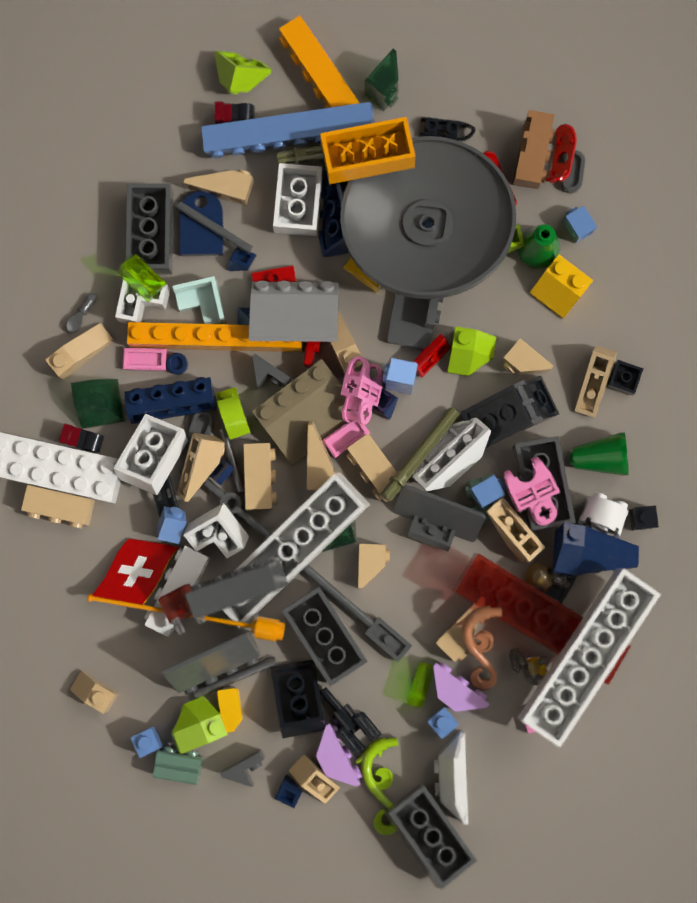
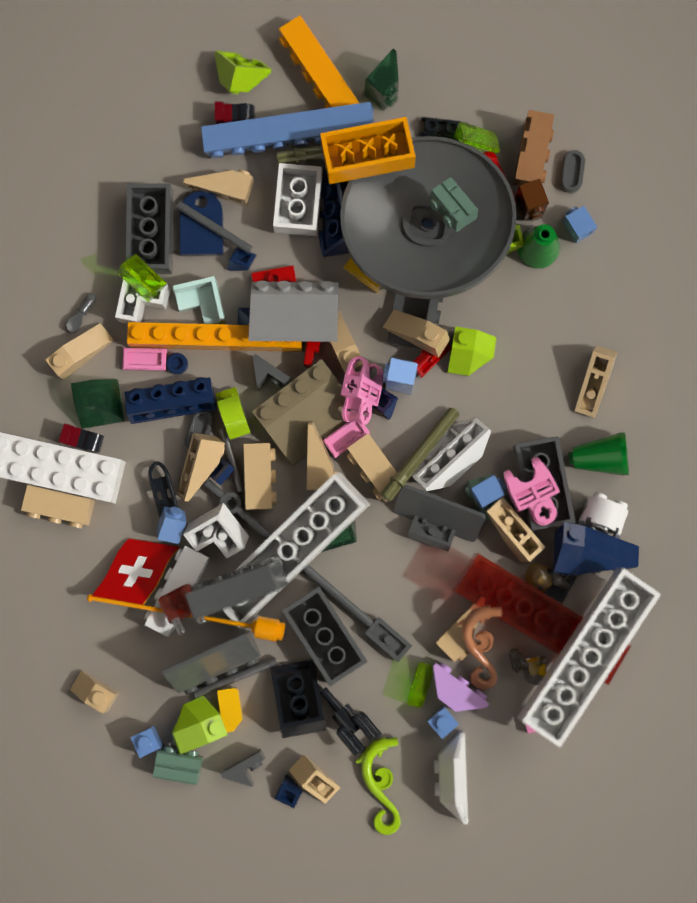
(151, 454): white brick -> none
(335, 758): lavender slope -> none
(371, 561): tan slope -> none
(418, 332): none -> tan slope
(430, 836): dark grey brick -> none
(453, 205): none -> sand green brick
(477, 137): none -> clear neon green slope
(514, 409): black bracket -> none
(525, 360): tan slope -> none
(531, 200): none -> reddish brown brick
(561, 286): yellow slope -> none
(565, 143): red piece -> none
(625, 377): black piece -> none
(643, 518): black brick -> none

